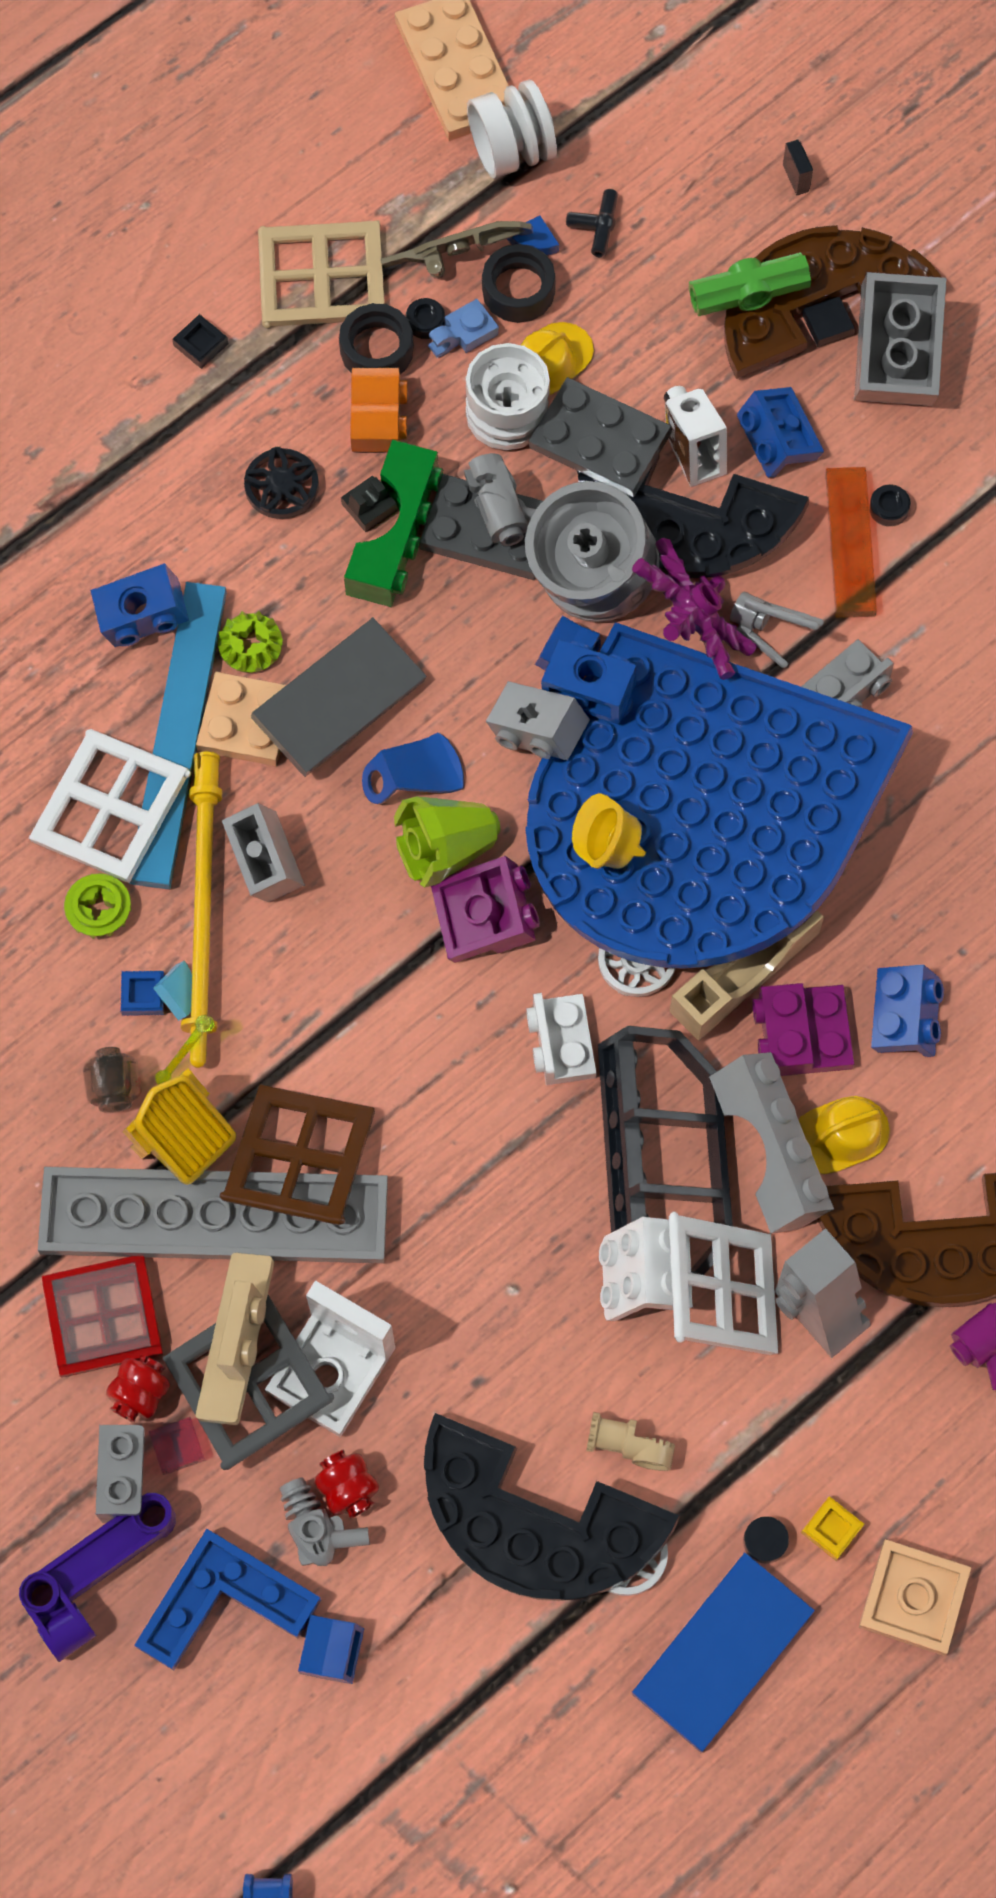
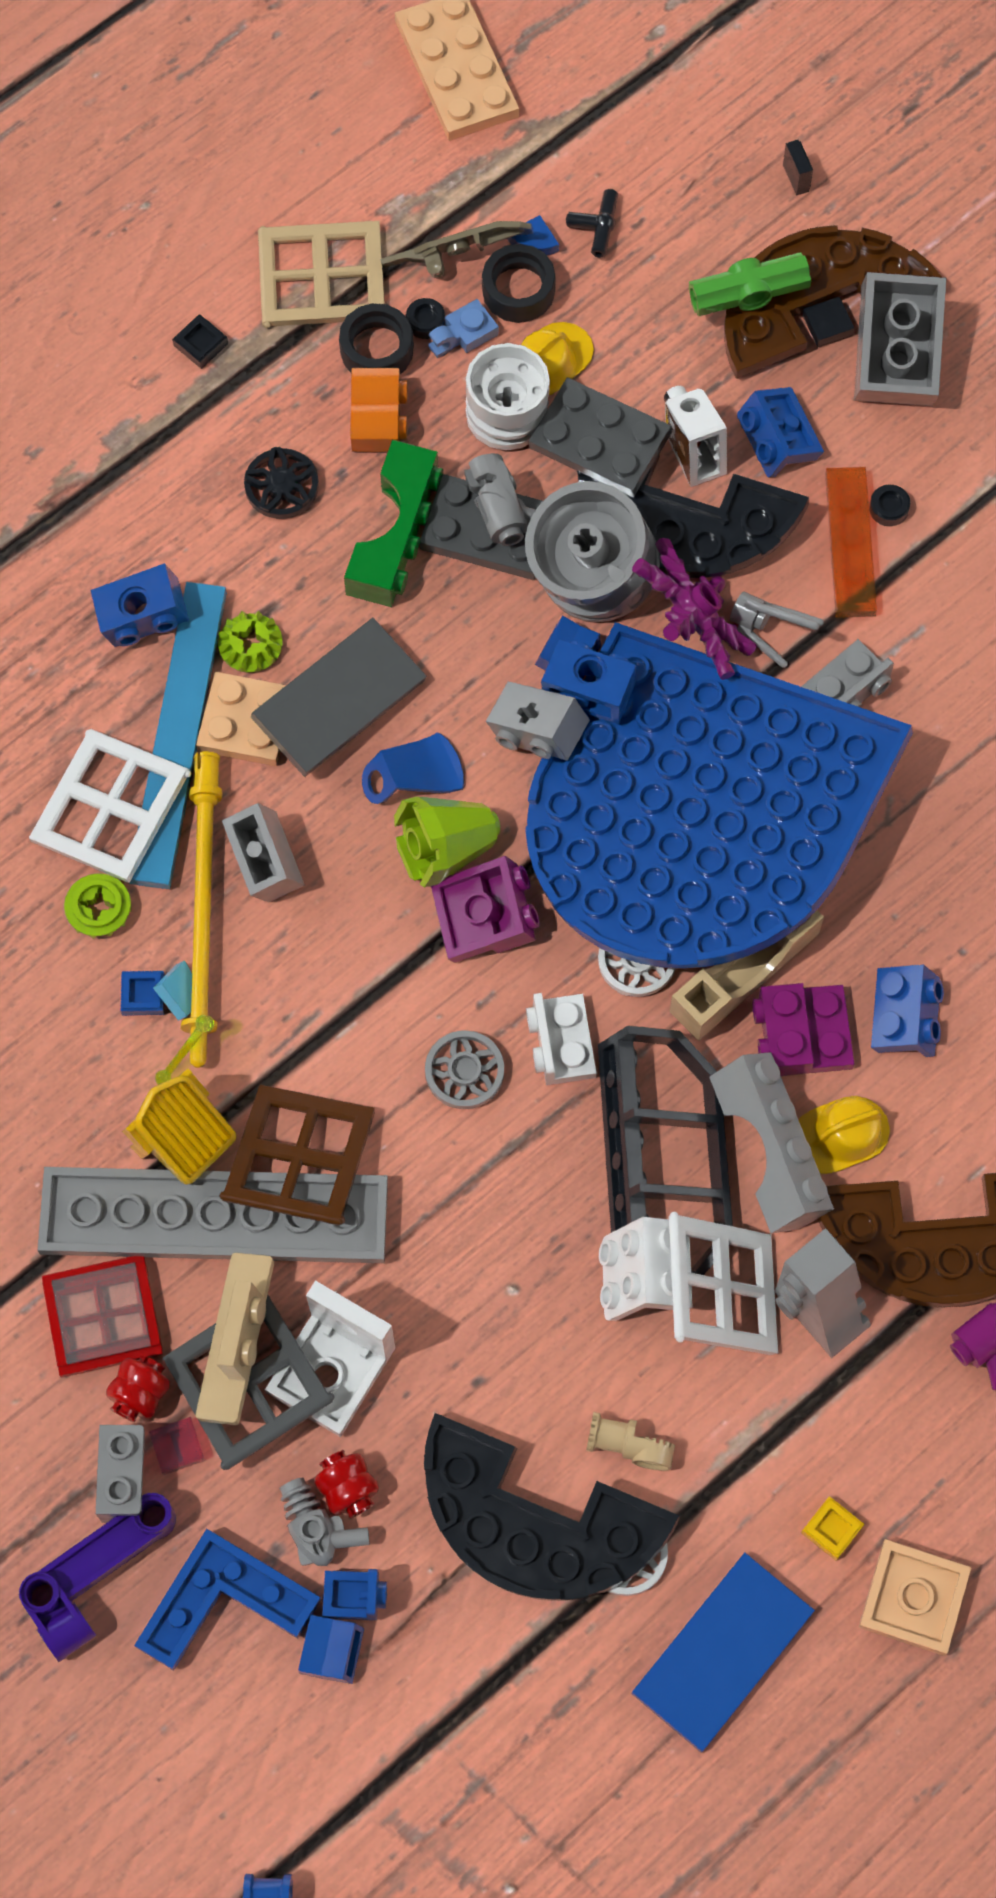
(111, 1080): clear smoke head -> none
(353, 1595): none -> blue bracket
(369, 503): pearl dark grey tile -> none
(464, 1069): none -> light grey wheel
(518, 127): white wheel -> none
(606, 833): yellow piece -> none
(766, 1540): black tile -> none

